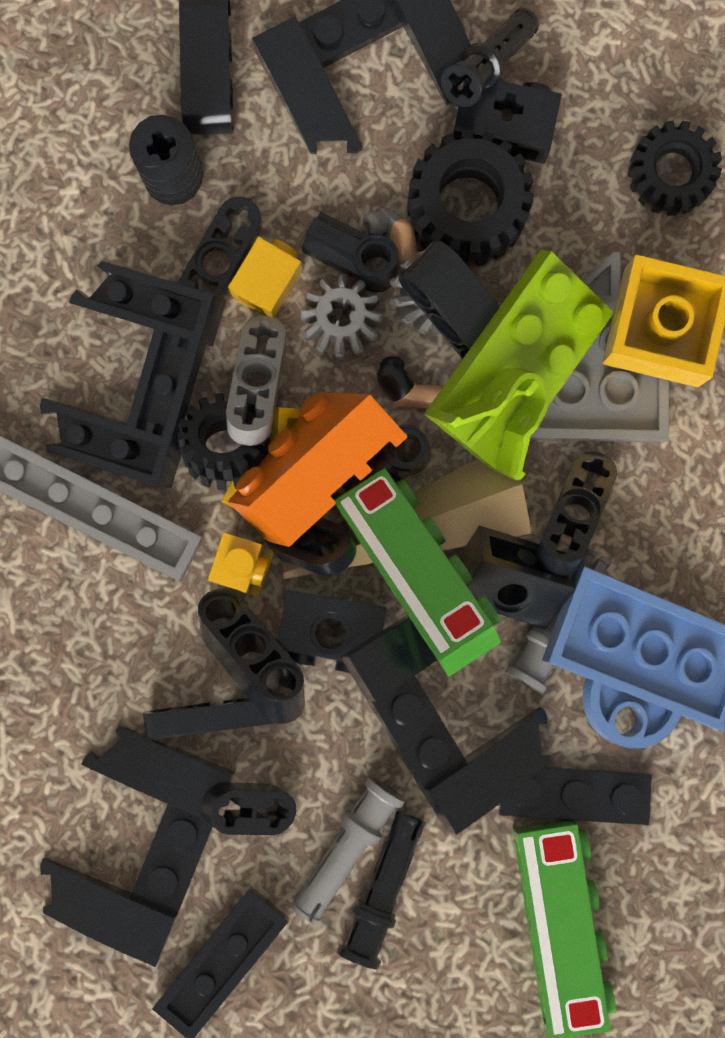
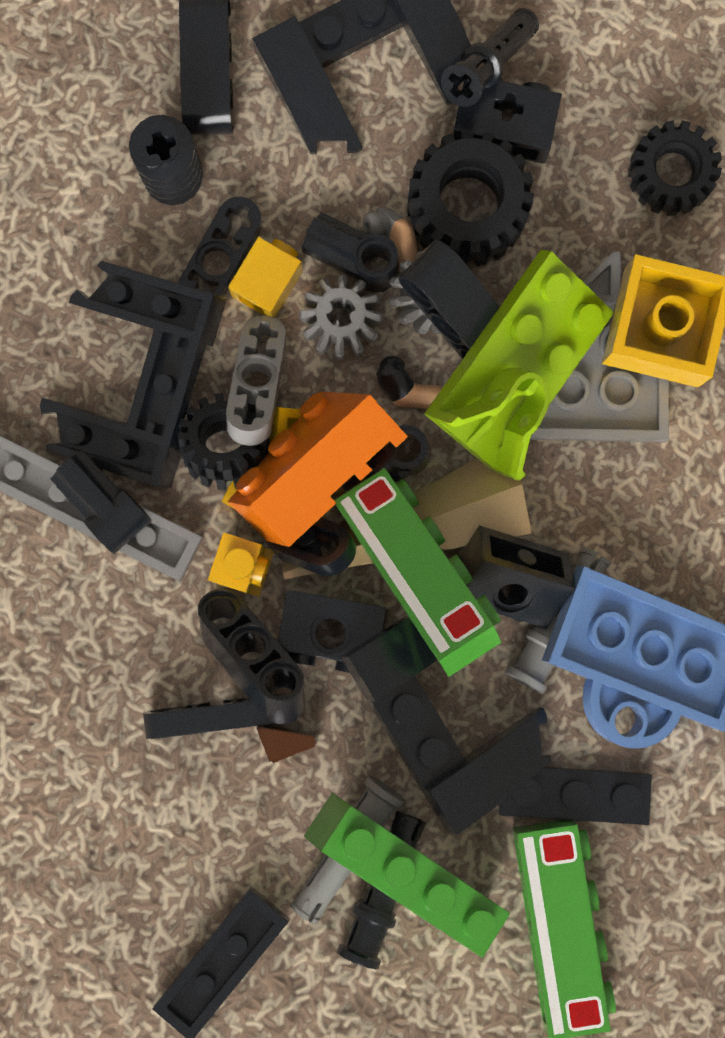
(108, 511): none -> black piece
(143, 919): black wedge -> none
(249, 798): black beam -> none
(284, 742): none -> reddish brown slope
(406, 875): none -> bright green brick
(579, 530): black beam -> none

